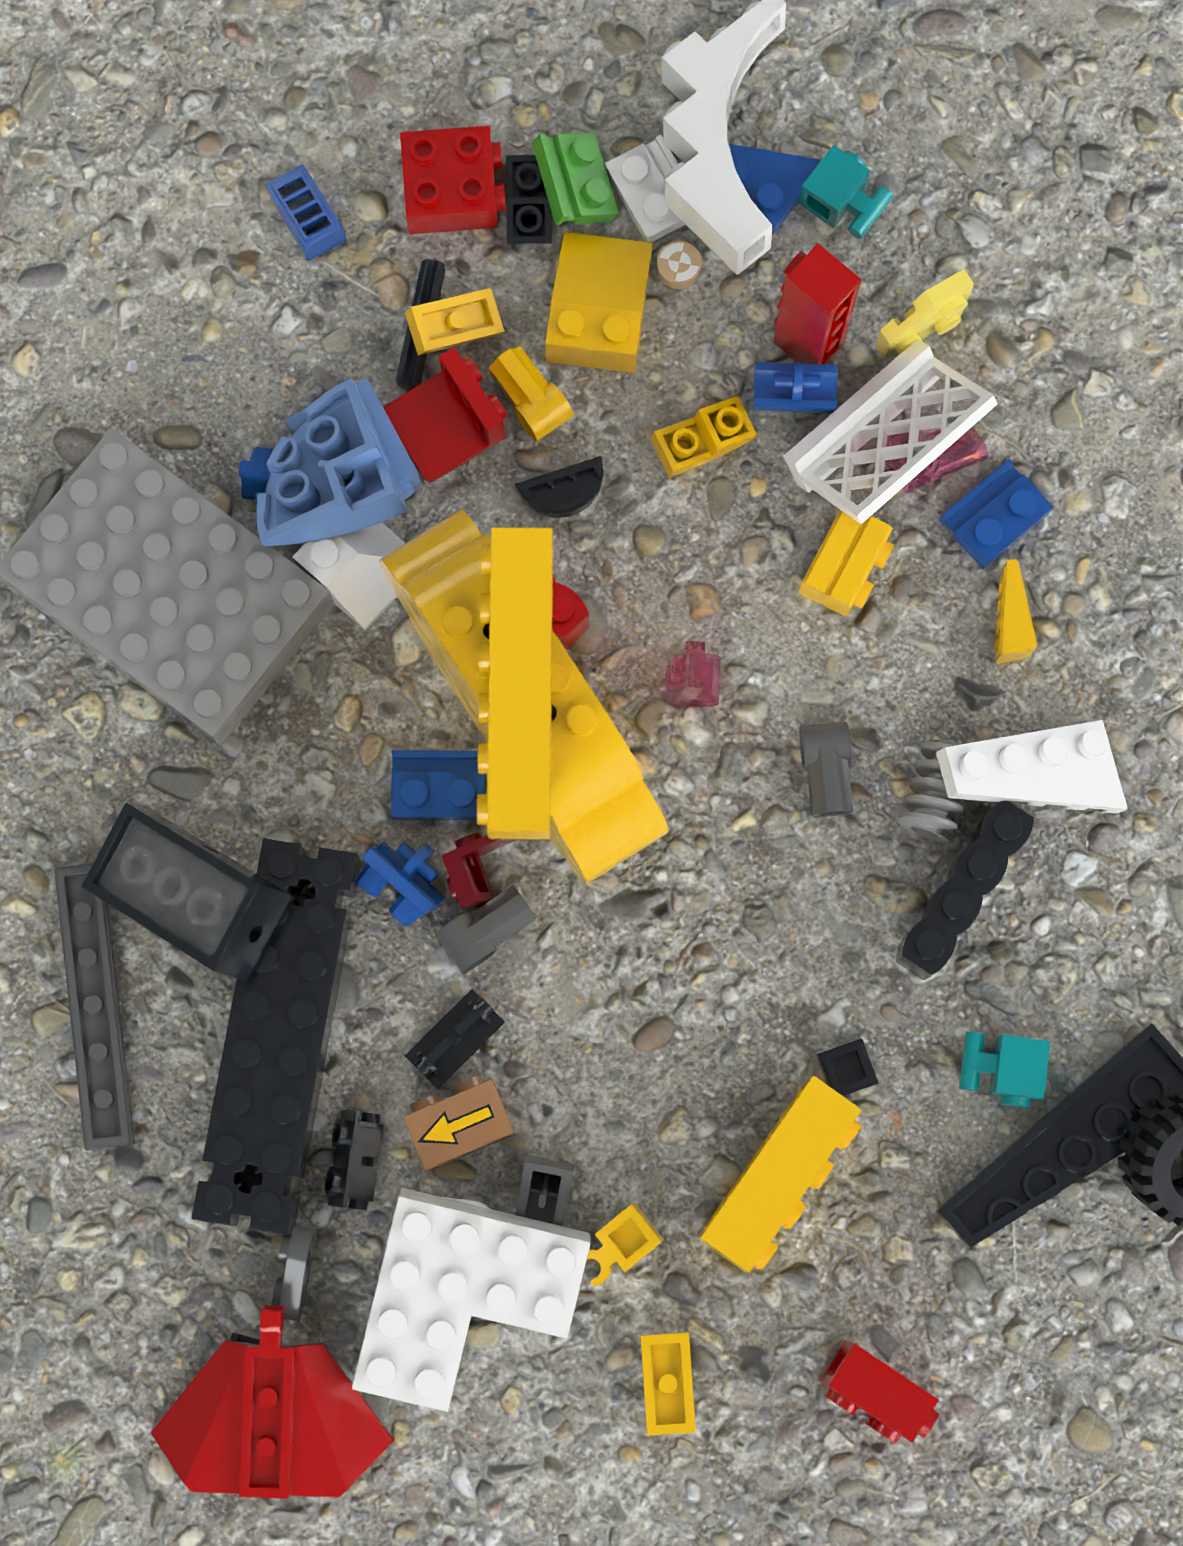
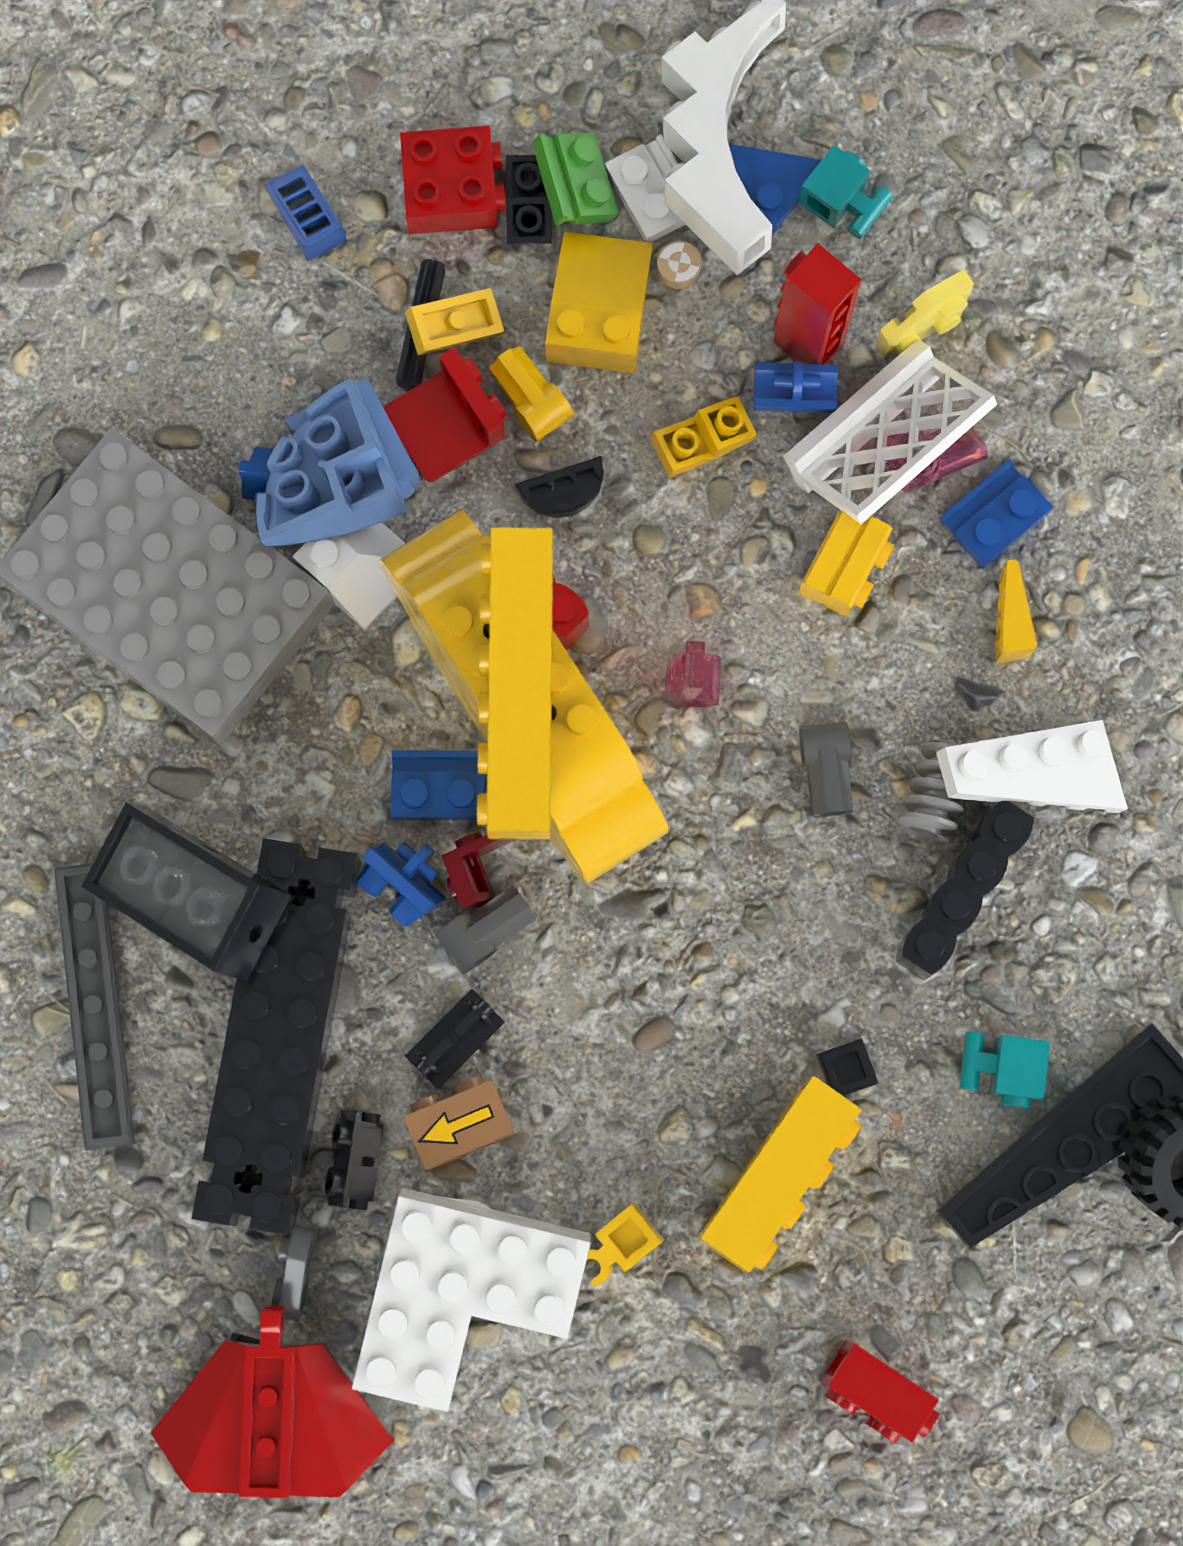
(544, 1190): dark grey slope -> none
(667, 1383): yellow plate -> none

